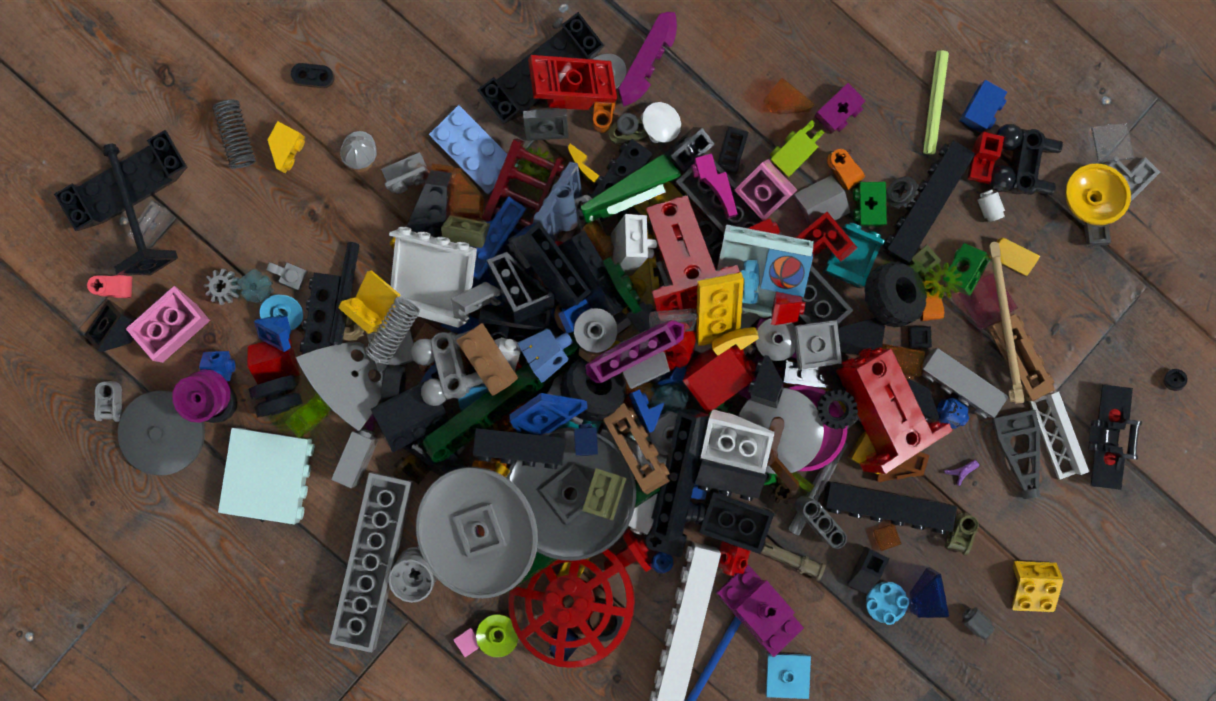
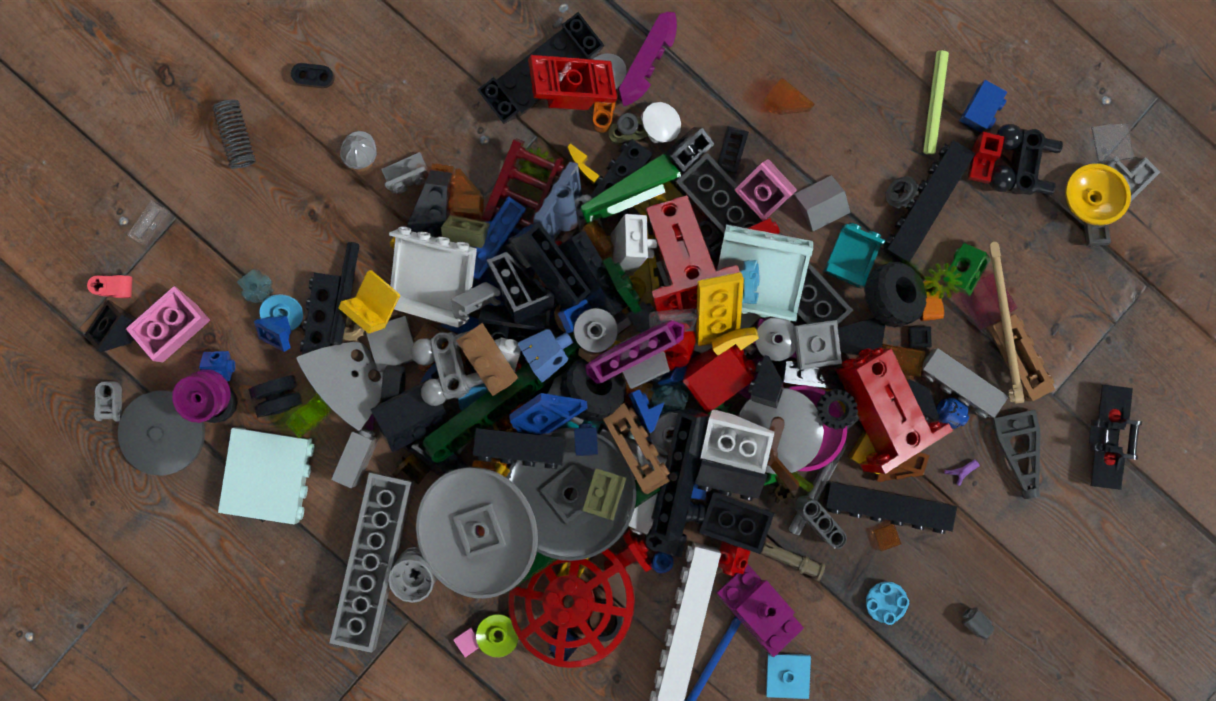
(144, 176): black slope -> none
(145, 260): black tile -> none
(220, 279): light grey gear -> none
(271, 363): red slope -> none
(284, 145): yellow slope -> none
(290, 275): light grey plate -> none
(372, 346): light grey piece -> none
(470, 148): light blue plate -> none
(546, 124): dark grey plate -> none
(706, 171): dark pink slope -> none
(786, 272): tile -> none
(786, 308): red slope -> none
(795, 151): lime hinge -> none
(828, 233): red brick -> none
(846, 98): magenta brick -> none
(846, 170): orange piece -> none
(868, 570): black slope -> none
(876, 194): green brick -> none
(924, 259): olive plate -> none
(928, 596): clear blue slope -> none
(961, 534): olive piece -> none
(991, 205): white brick -> none
(1016, 256): yellow slope -> none
(1037, 586): yellow bracket -> none
(1066, 434): white fence -> none
(1175, 379): black tile -> none

